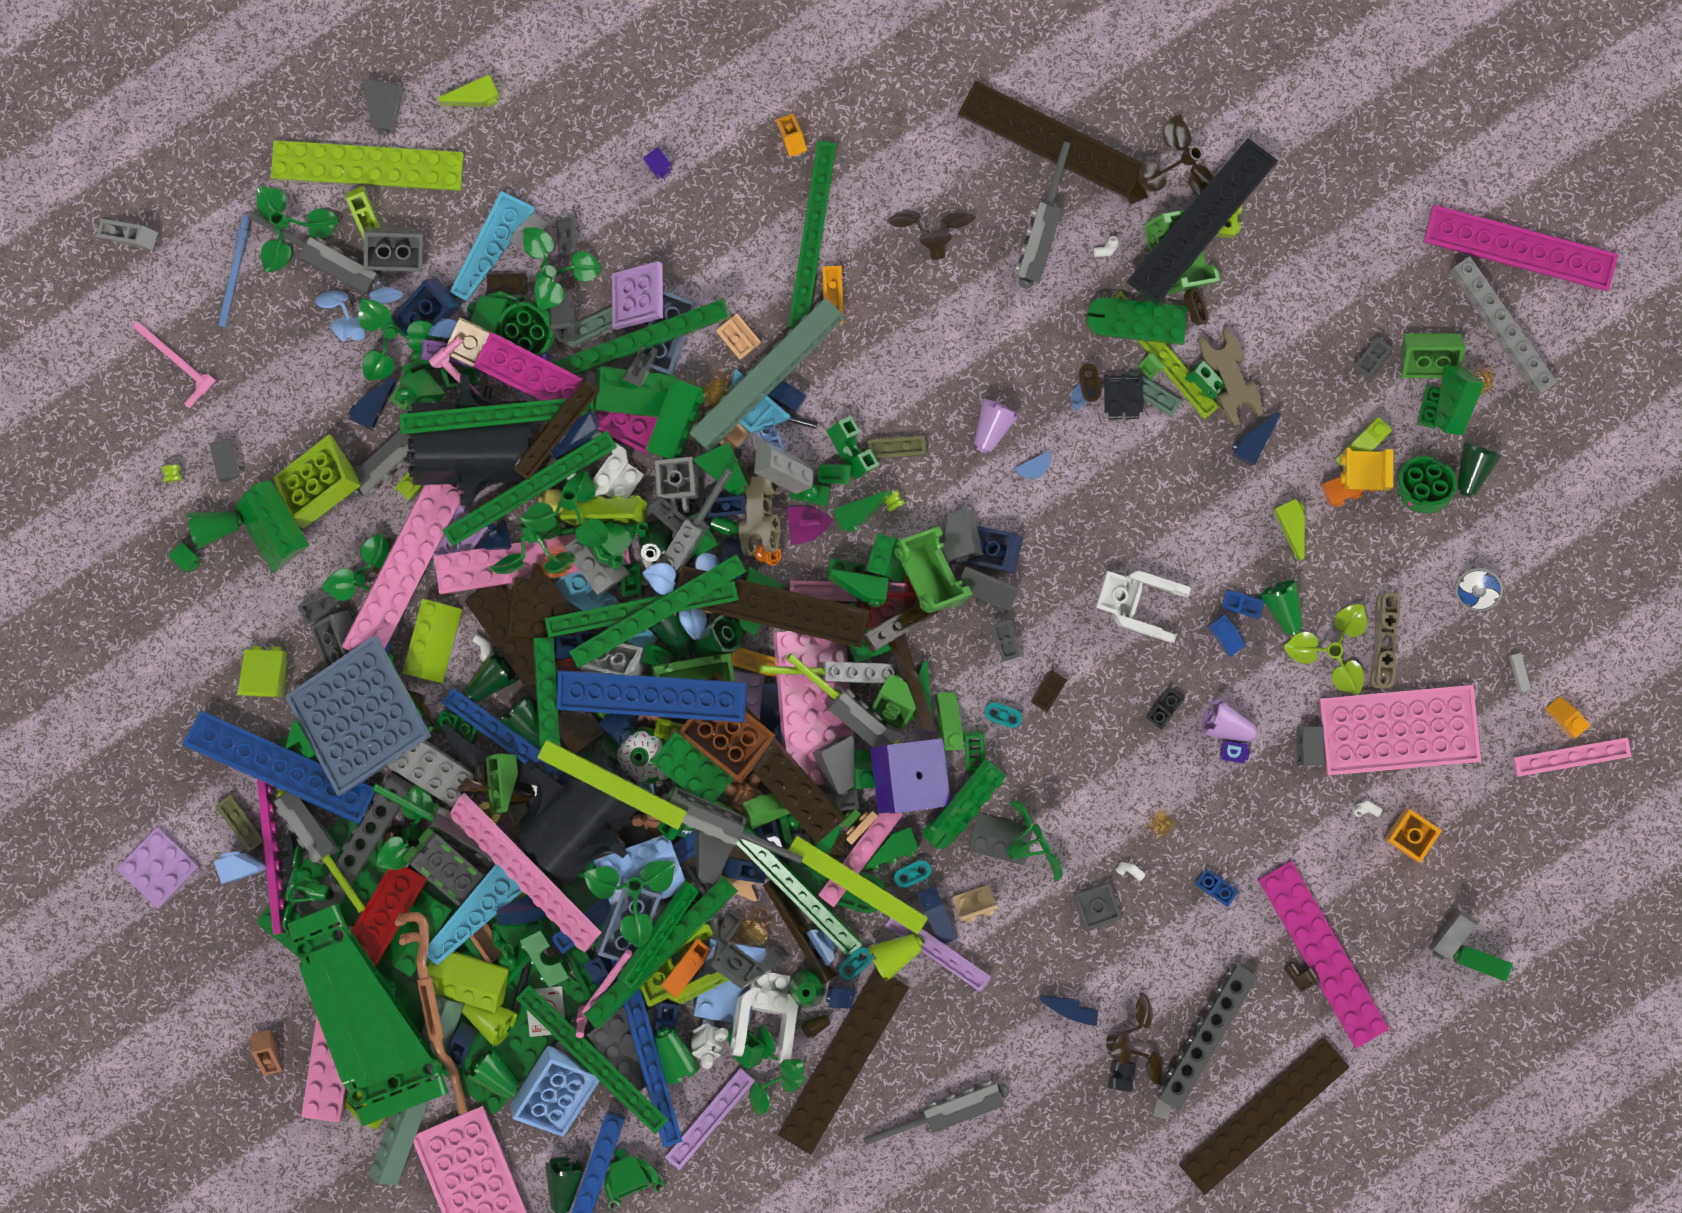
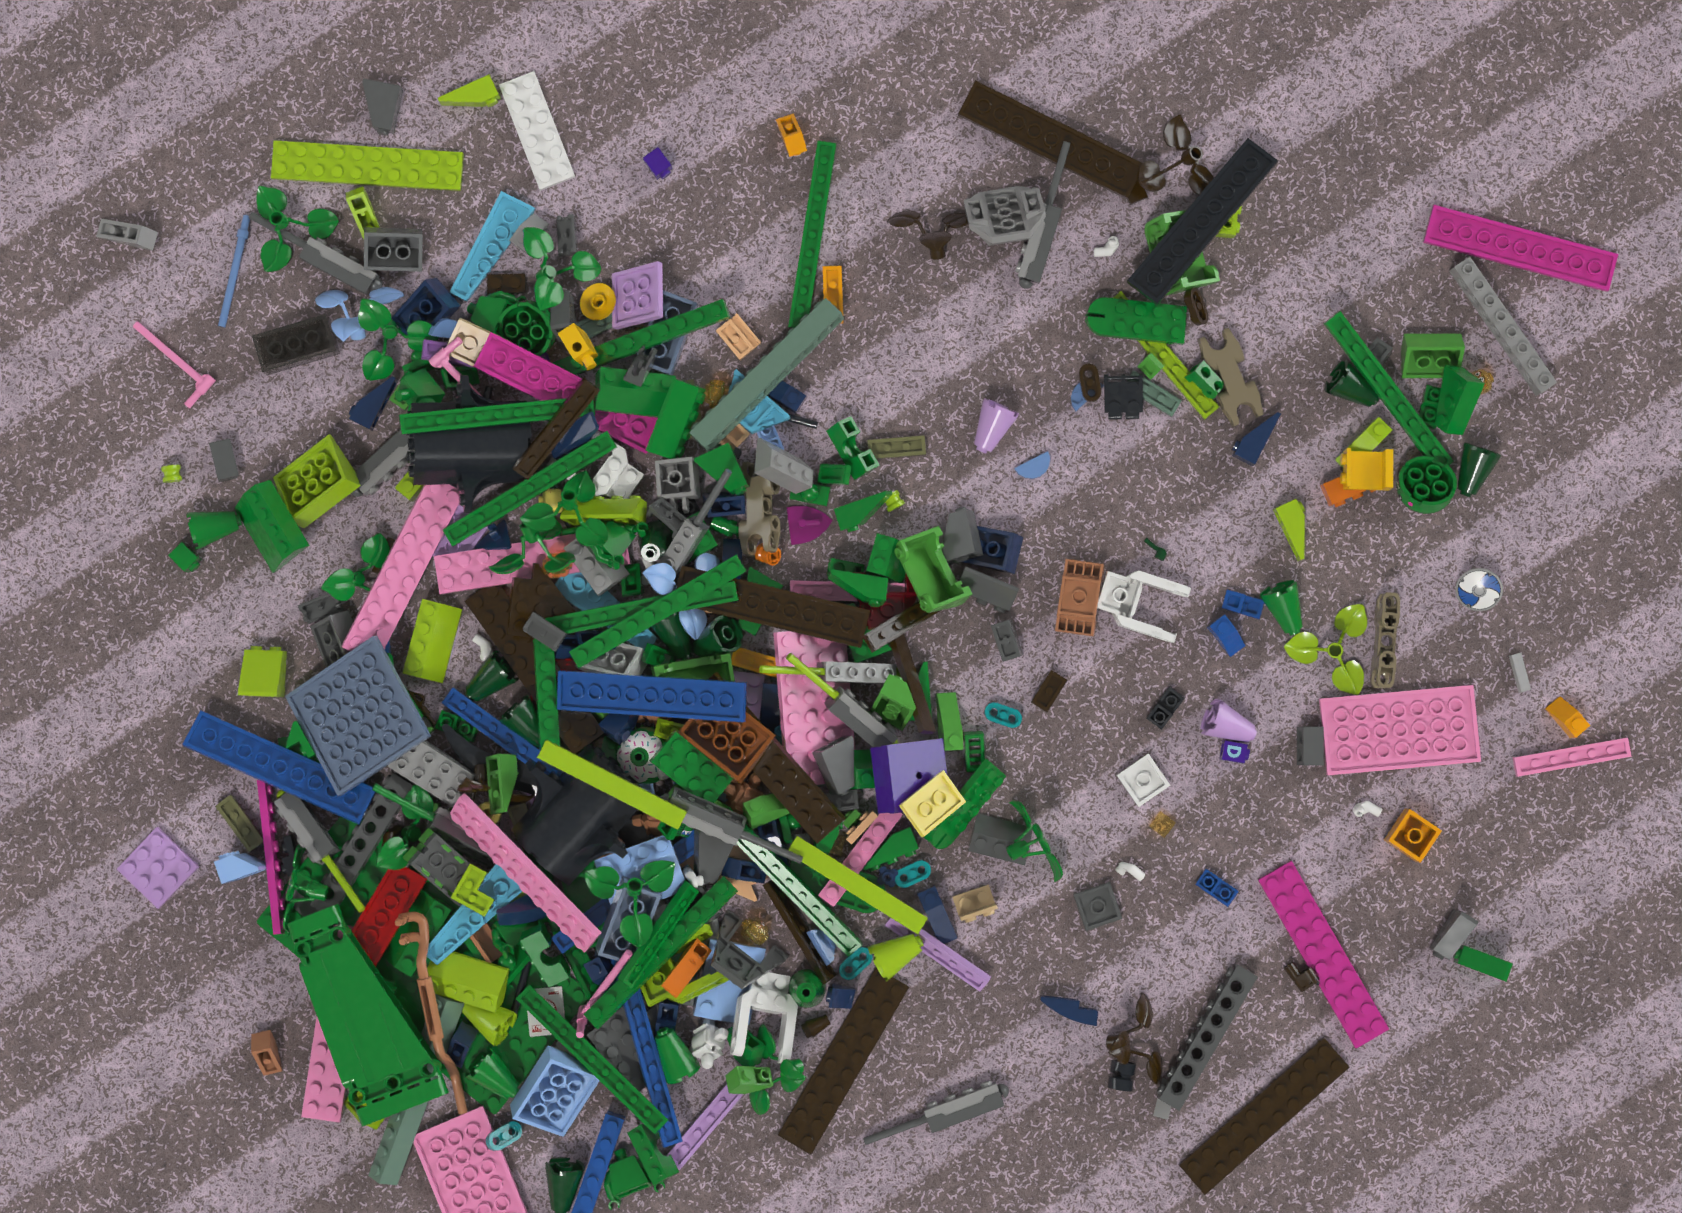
(295, 344): none -> clear smoke brick
(468, 893): none -> lime plate
(503, 1137): none -> teal plate
(537, 131): none -> white plate
(544, 631): none -> dark grey hinge
(579, 345): none -> yellow torso
(591, 298): none -> yellow dish
(656, 1164): none -> green arch
(692, 878): none -> white arm
(748, 1079): none -> bright green slope
(888, 881): none -> dark blue plate
(932, 803): none -> light yellow plate
(1005, 214): none -> light grey piece
(1079, 597): none -> nougat plate
(1143, 780): none -> white plate
(1160, 554): none -> dark green hand
(1350, 385): none -> dark green cone
(1386, 388): none -> green plate

